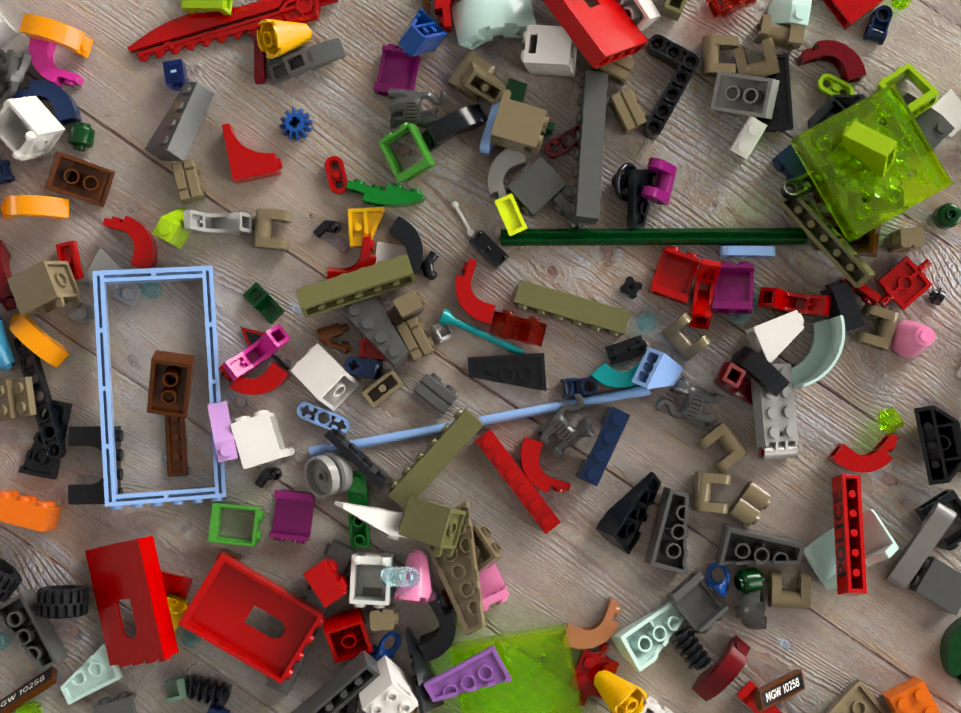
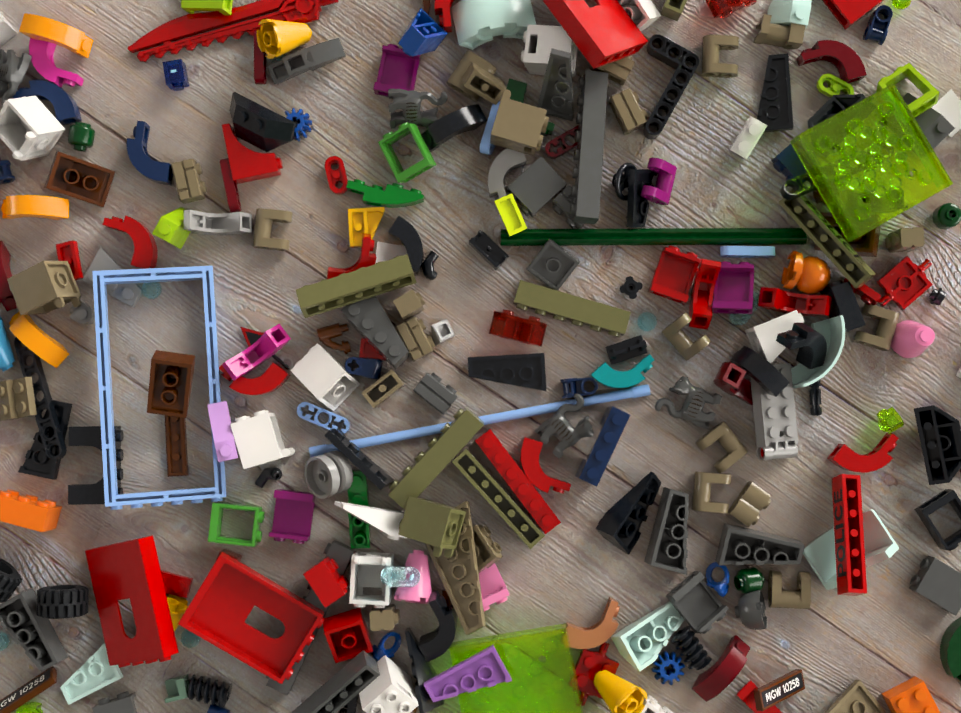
(137, 151): none -> dark blue arch
(181, 123): dark grey wedge -> none
(230, 187): none -> dark red beam
(259, 124): none -> black wedge
(263, 303): dark green slope -> none
(327, 226): black arm -> none
(448, 318): teal piece -> none
(470, 232): white hinge -> none
(470, 304): red arch -> none
(498, 498): none -> olive brick
(553, 264): none -> dark grey plate
(557, 86): none -> dark grey wing
(657, 370): light blue slope -> none
(670, 674): none -> blue gear
(745, 94): light grey slope -> none
(759, 68): dark tan connector -> none
(807, 273): none -> orange tile
(810, 343): none -> black arch
(815, 399): none -> black axle
(870, 147): lime slope -> none
(920, 545): light grey beam -> none

